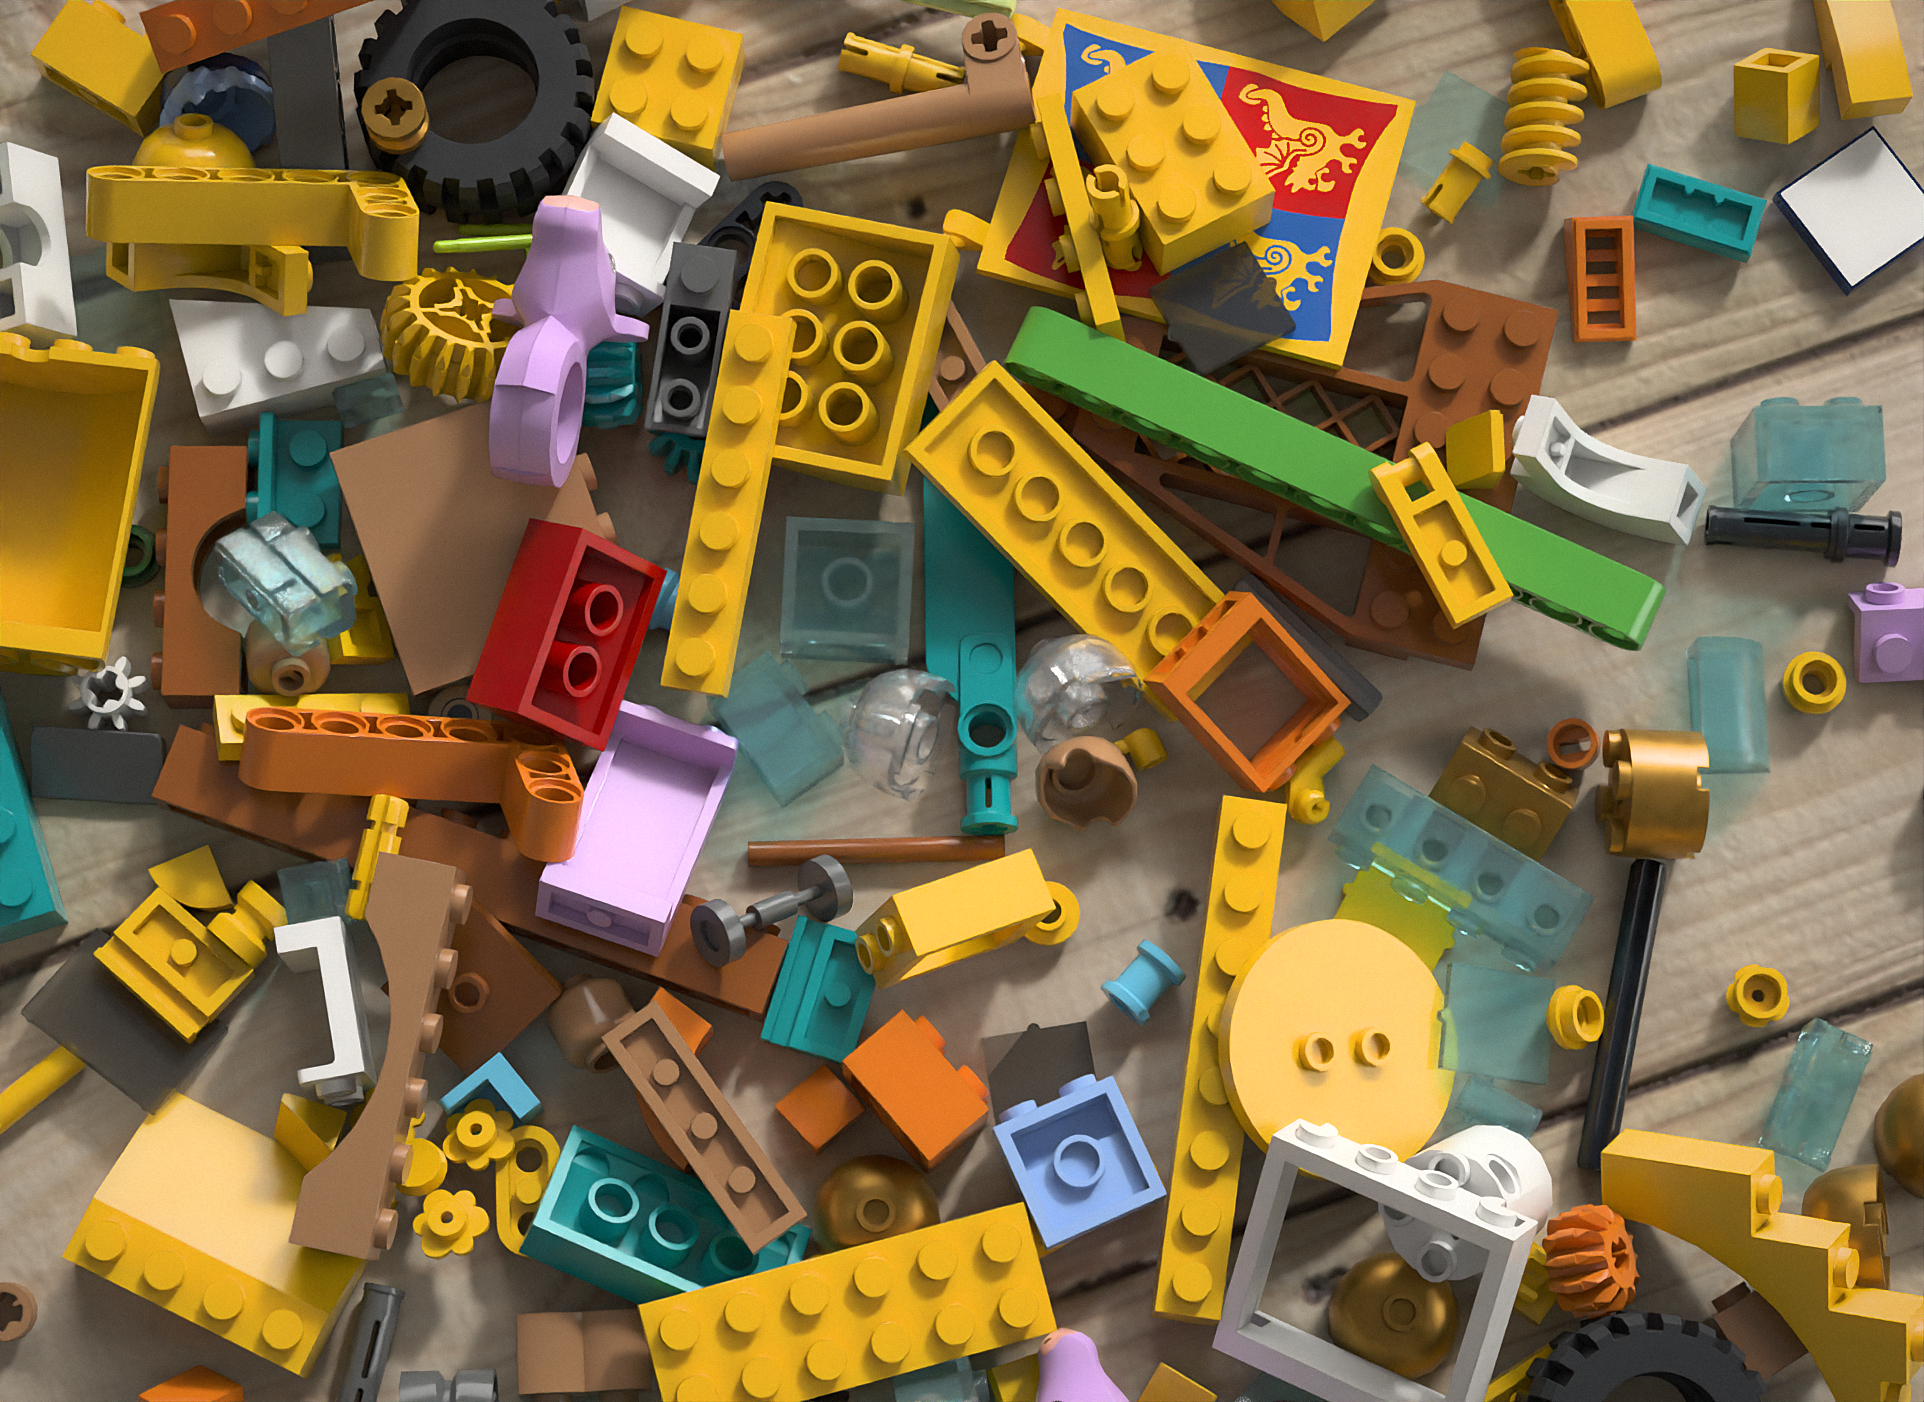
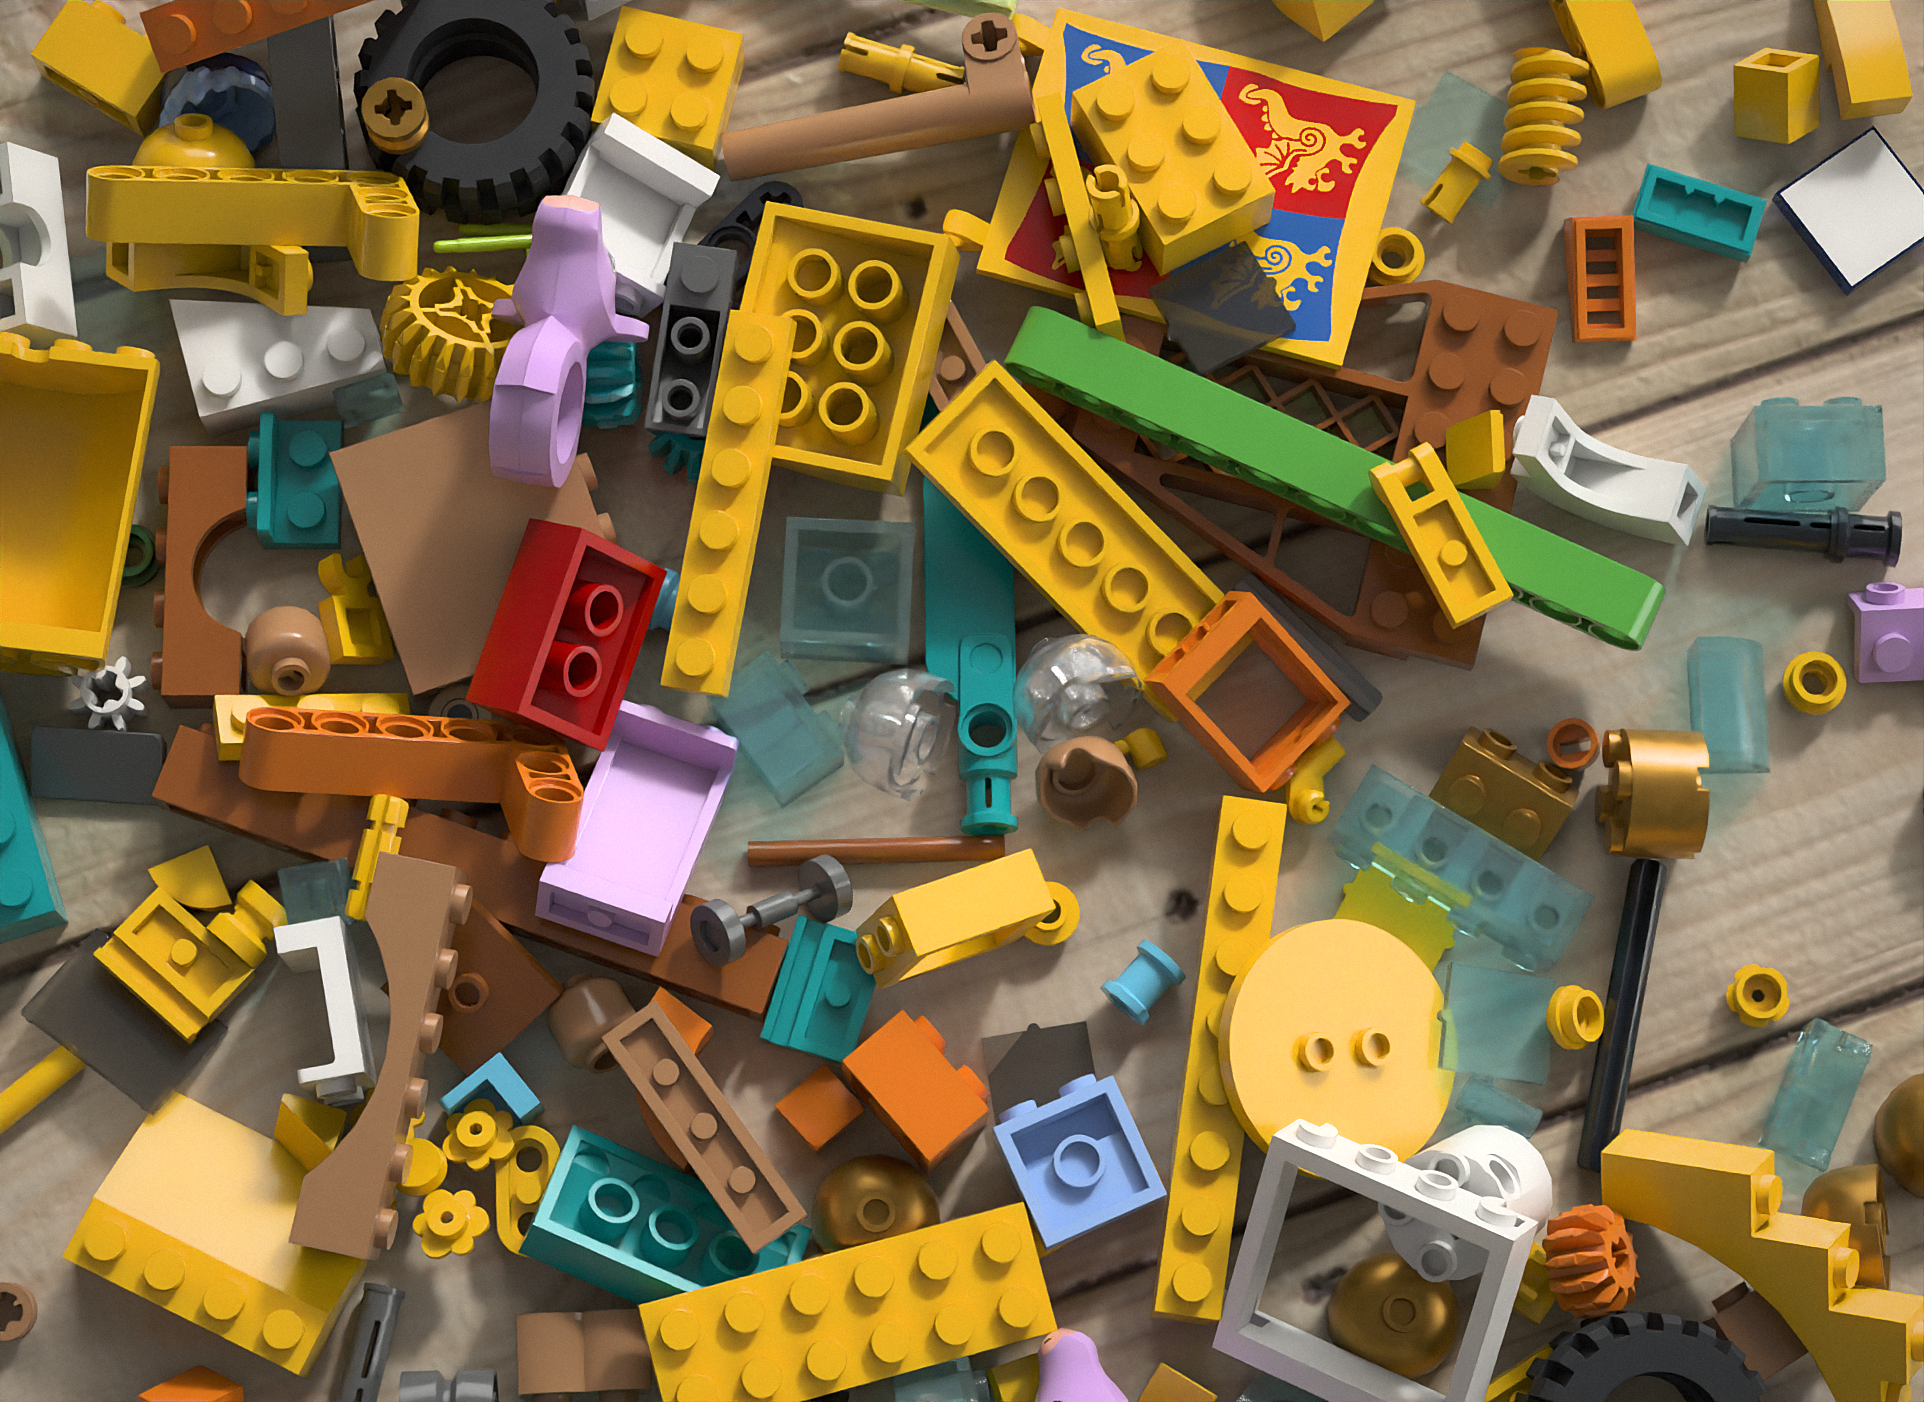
(287, 582): clear light blue brick -> none

